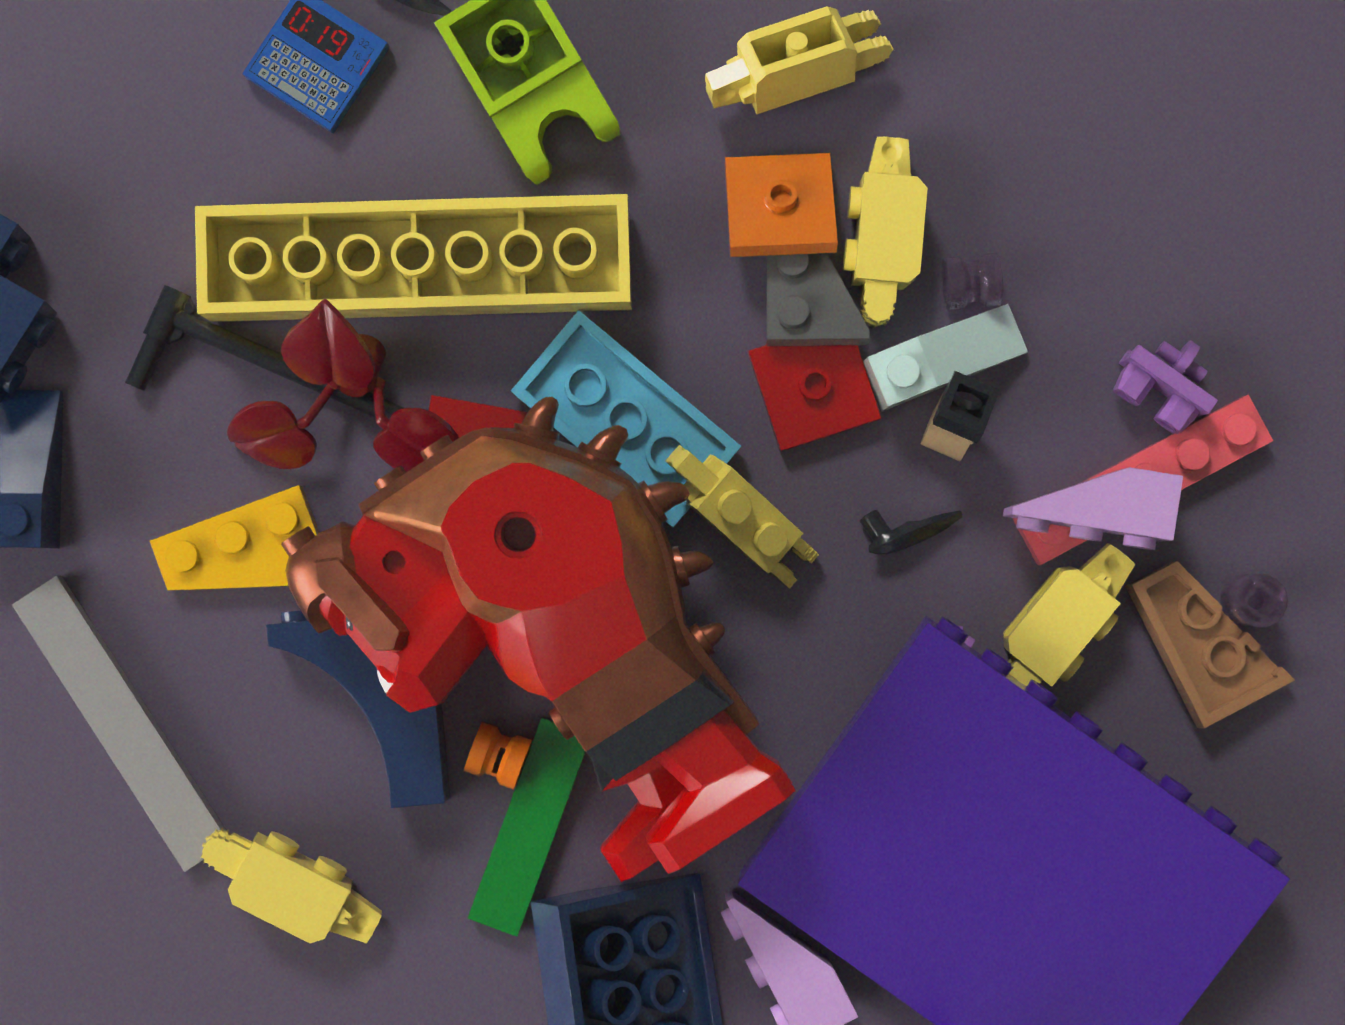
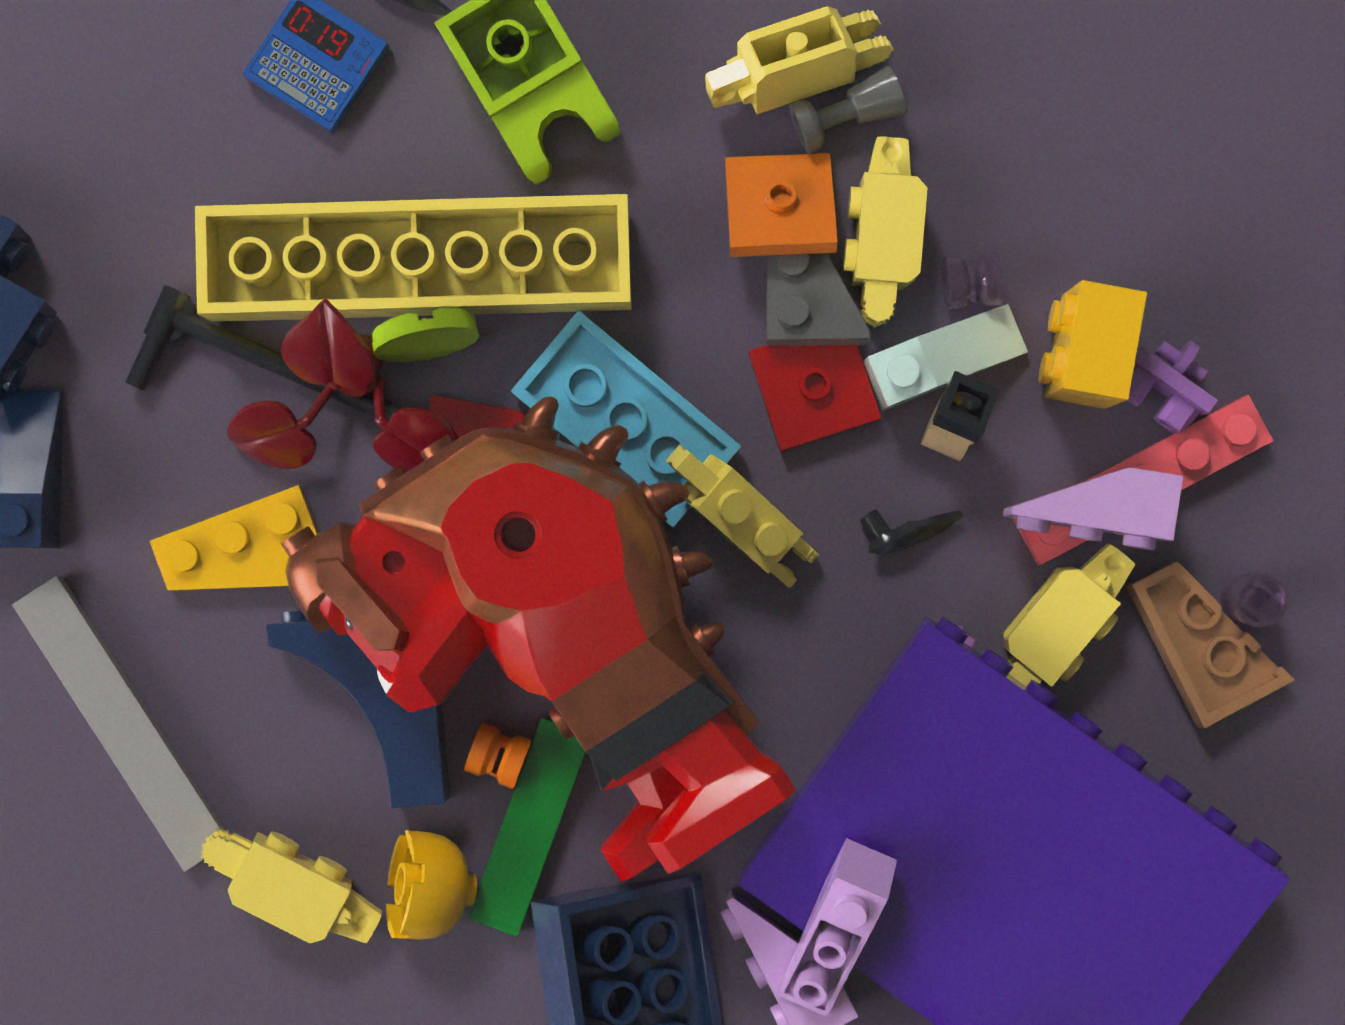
(412, 339): none -> lime tile
(428, 886): none -> yellow cylinder
(838, 926): none -> lavender slope
(868, 101): none -> dark grey piece
(1093, 344): none -> yellow brick

